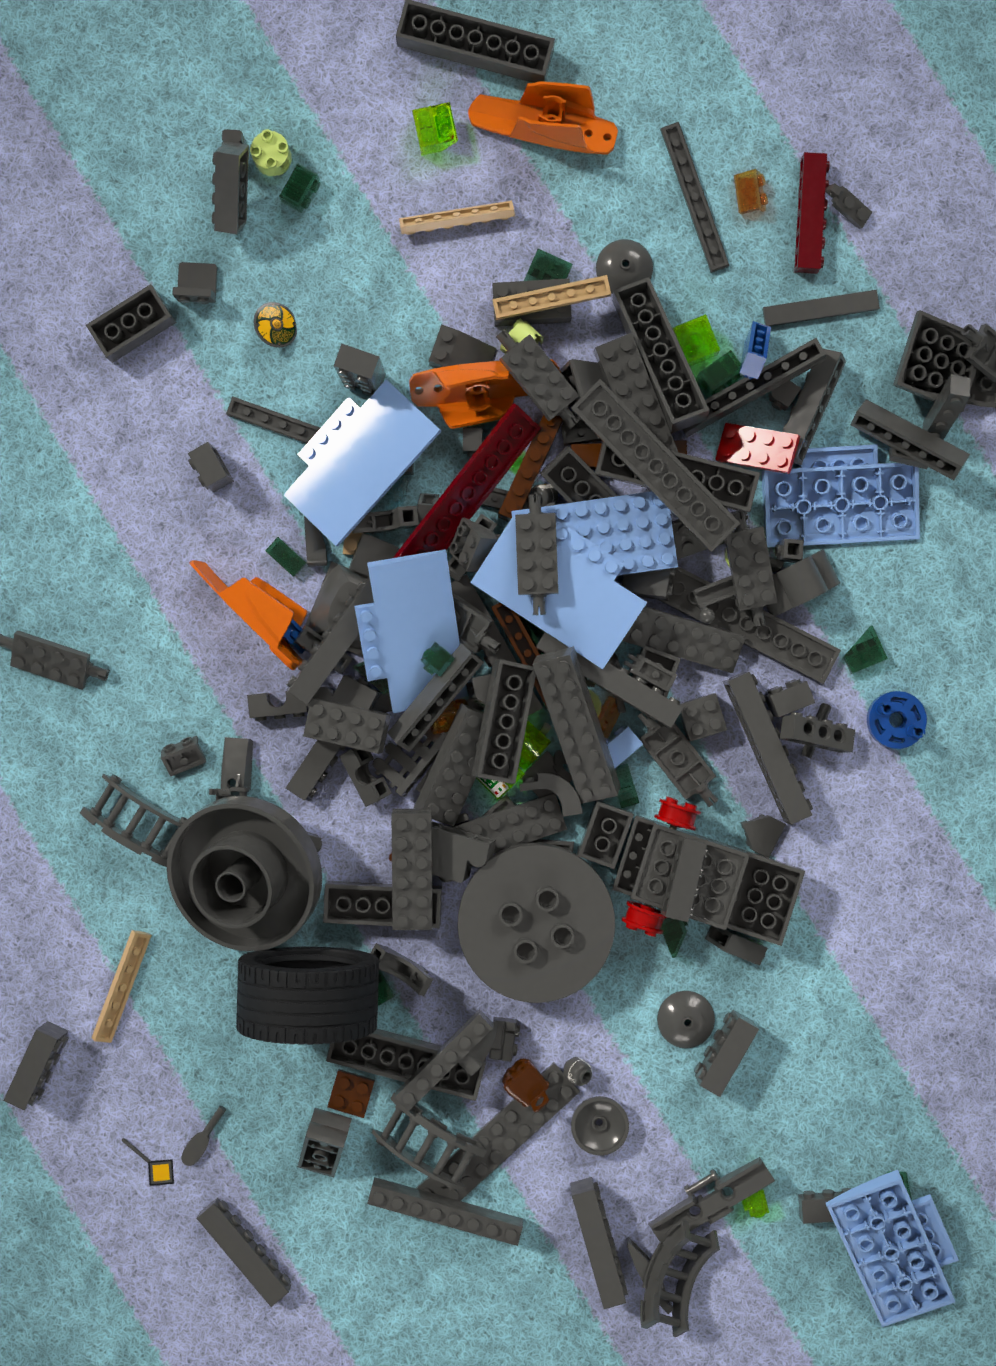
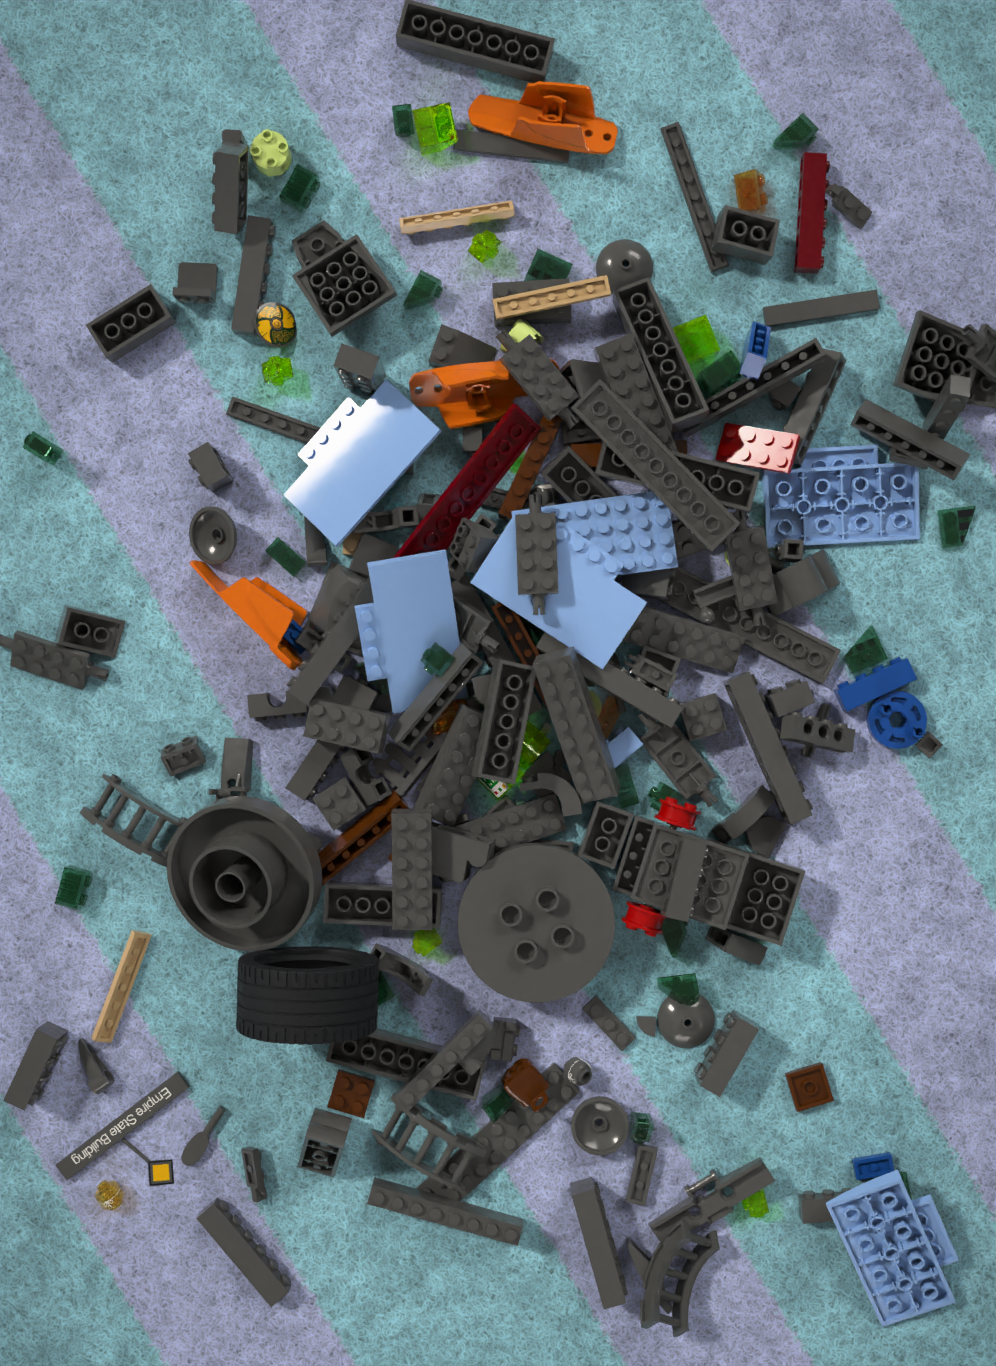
(42, 448): none -> clear green brick
(73, 887): none -> clear green brick
(89, 631): none -> dark grey slope
(96, 1071): none -> dark grey piece
(109, 1195): none -> clear yellow head
(122, 1125): none -> dark grey tile
(206, 537): none -> dark grey dish
(253, 273): none -> dark grey brick
(254, 1173): none -> dark grey hinge
(277, 370): none -> clear neon green brick
(339, 277): none -> dark grey wedge
(339, 803): none -> dark grey brick
(359, 836): none -> reddish brown brick
(403, 120): none -> clear green brick
(423, 291): none -> clear green slope
(426, 941): none -> clear neon green brick
(484, 246): none -> clear neon green brick
(496, 1102): none -> clear green slope
(506, 146): none -> dark grey tile
(608, 1023): none -> dark grey plate
(640, 1127): none -> slope
(641, 1174): none -> dark grey plate
(647, 1024): none -> dark grey tile
(660, 791): none -> clear green brick
(680, 988): none -> clear green slope
(744, 816): none -> dark grey arch
(745, 235): none -> dark grey brick
(797, 134): none -> clear green slope
(809, 1086): none -> reddish brown plate
(872, 1165): none -> blue plate
(874, 684): none -> blue brick
(928, 745): none -> dark grey tile
(954, 525): none -> clear green wing

